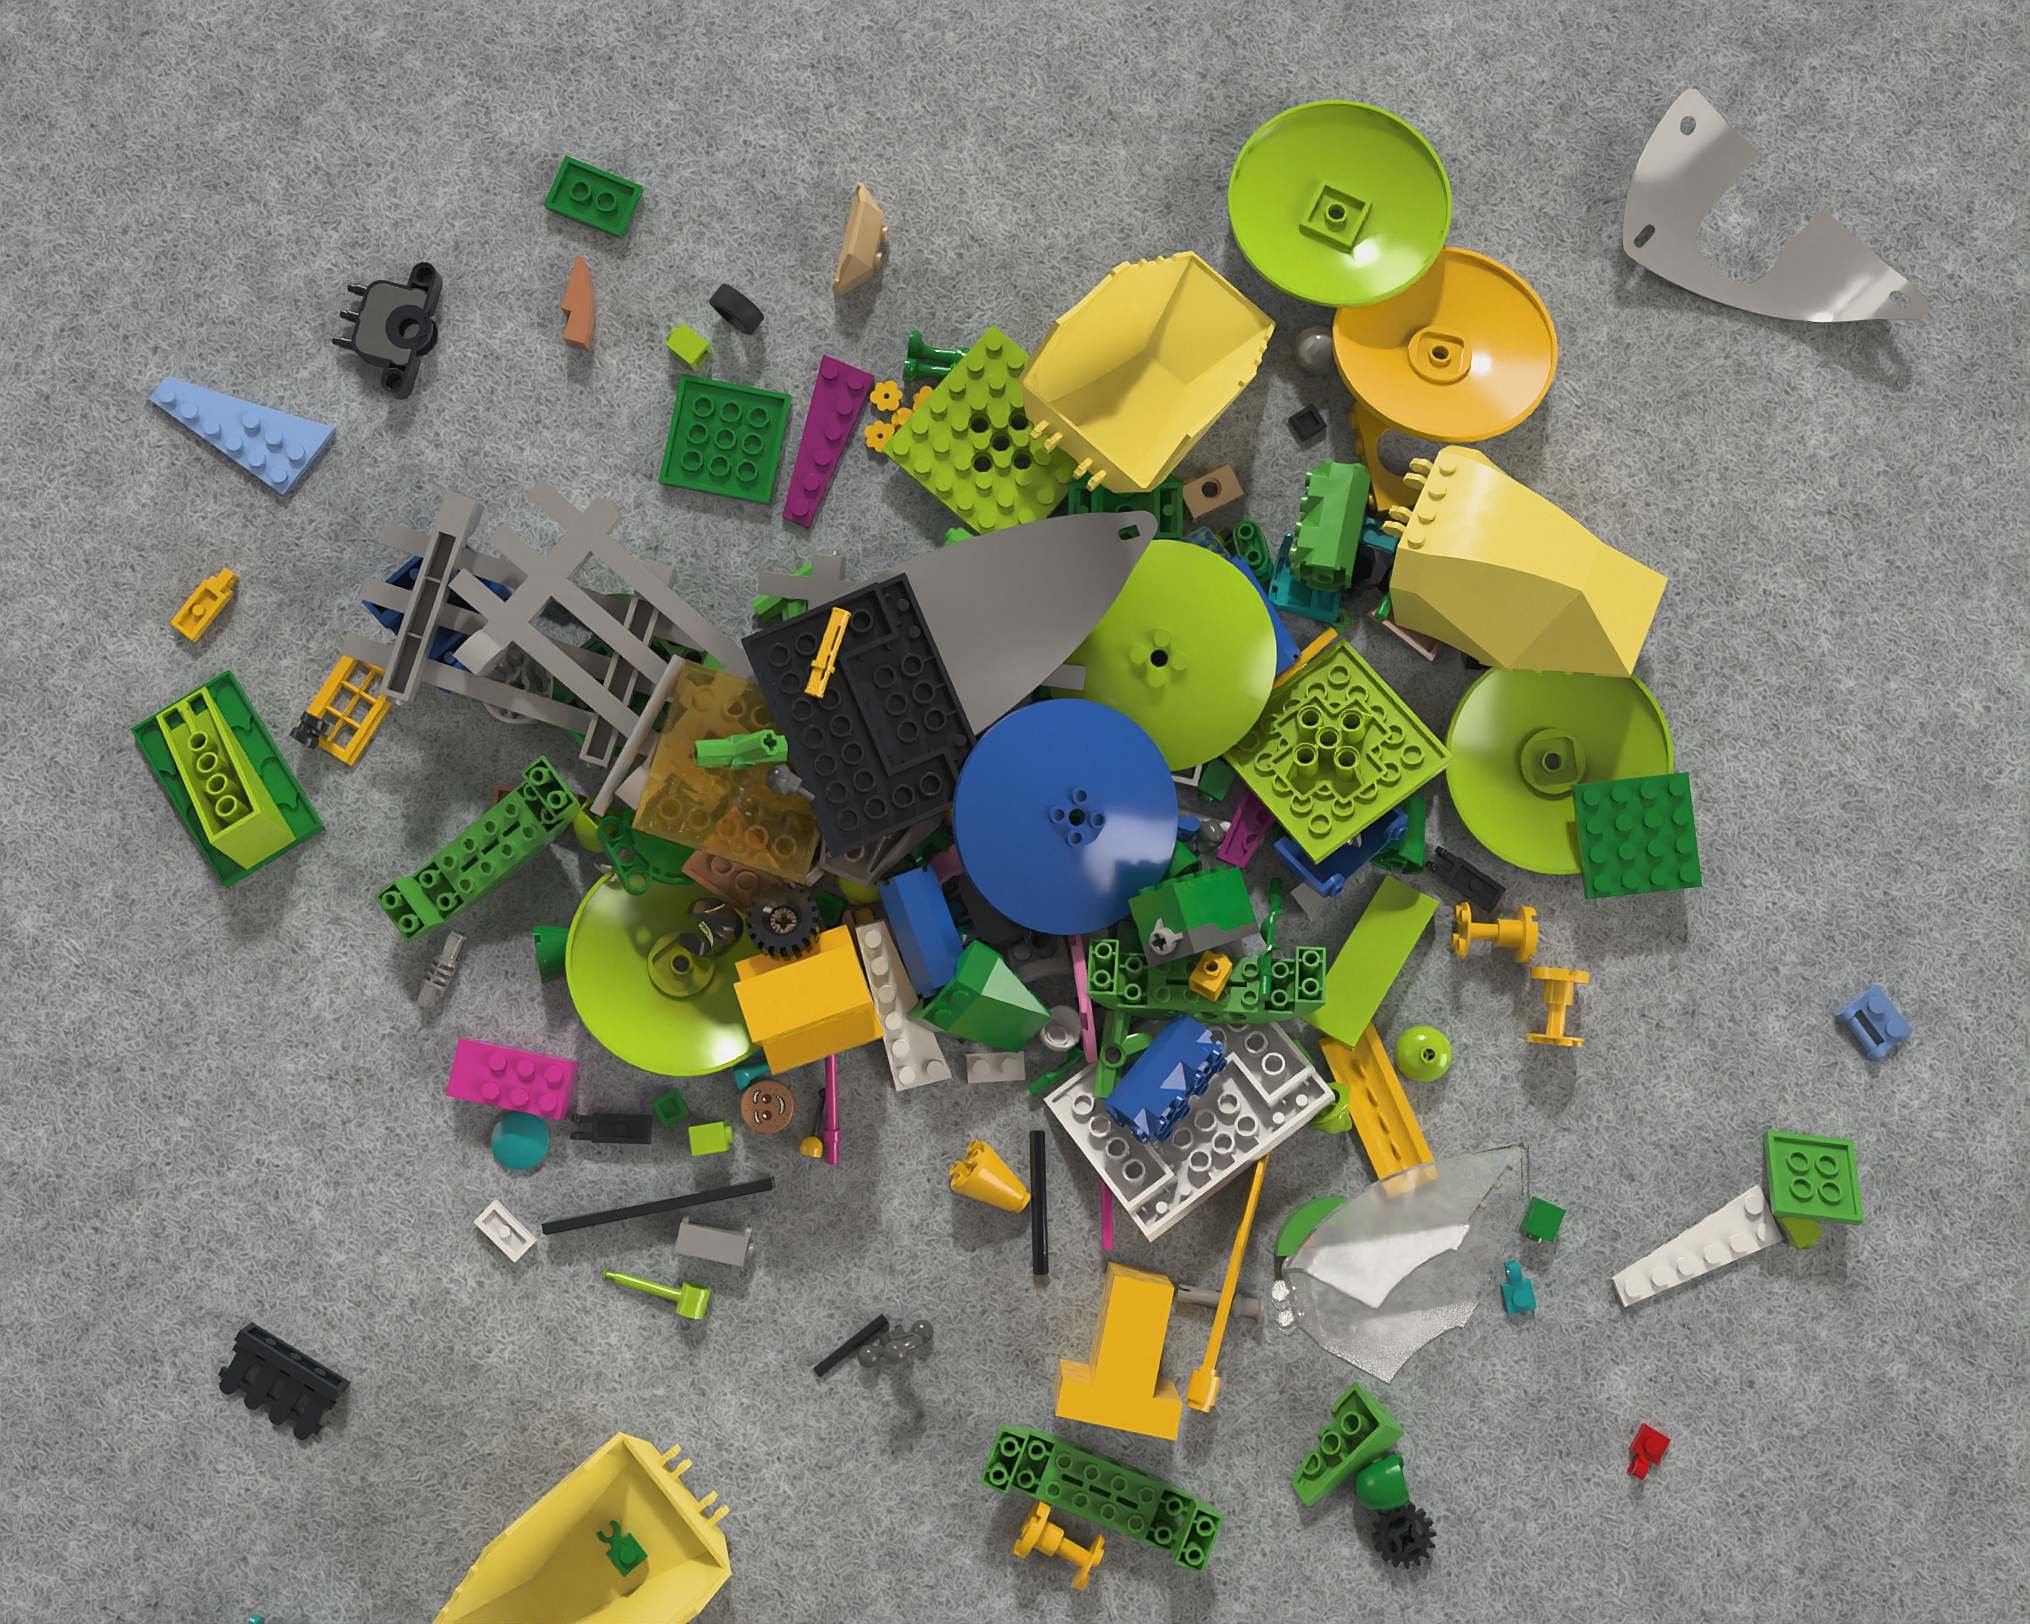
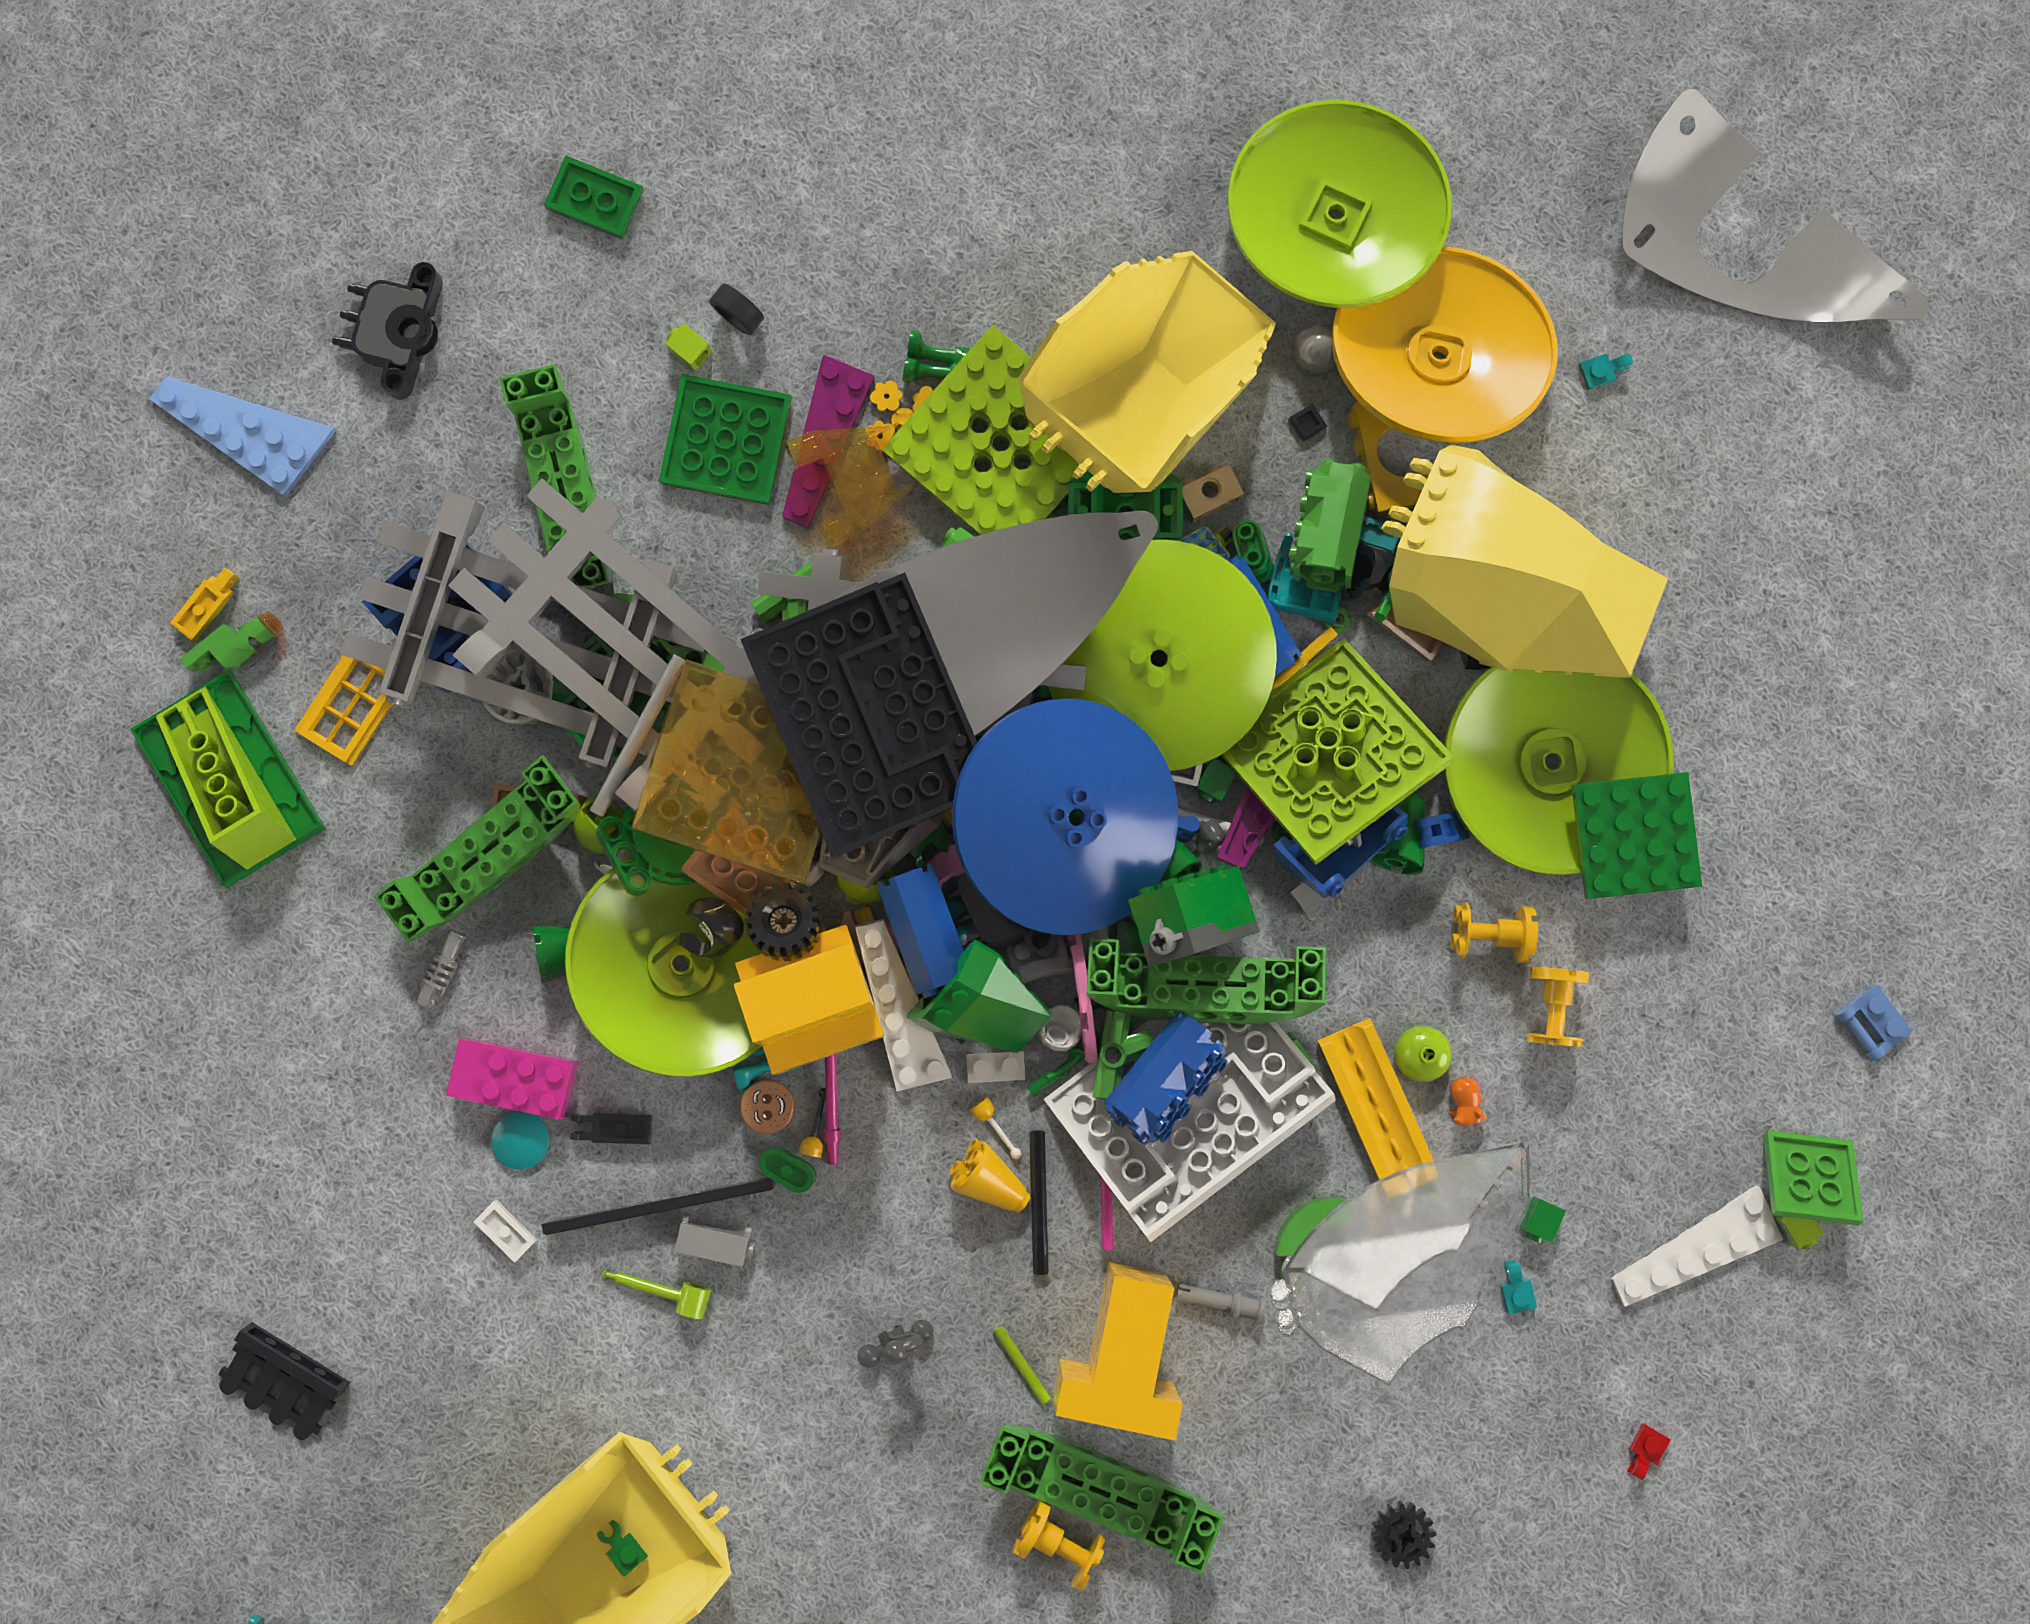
(235, 648): none -> bright green plate
(314, 725): black wheel -> none
(554, 453): none -> bright green slope
(579, 307): nougat slope -> none
(671, 1107): green plate -> none
(710, 1137): lime brick -> none
(741, 750): bright green piece -> none
(784, 782): dark grey piece -> none
(787, 1169): none -> green brick
(827, 653): yellow pin -> none
(831, 908): green plate -> none
(852, 1344): black bar -> none
(855, 473): none -> clear yellow wedge
(861, 243): tan wedge -> none
(983, 1111): none -> hinge
(1021, 1364): none -> lime bar
(1204, 1382): yellow flag -> none
(1211, 975): yellow brick -> none
(1267, 933): green piece -> none
(1336, 1116): lime piece -> none
(1351, 1442): bright green wedge -> none
(1371, 960): lime arch -> none
(1382, 1484): green piece -> none
(1441, 830): none -> blue plate
(1467, 1098): none -> orange animal
(1468, 880): black hinge -> none
(1600, 370): none -> teal plate

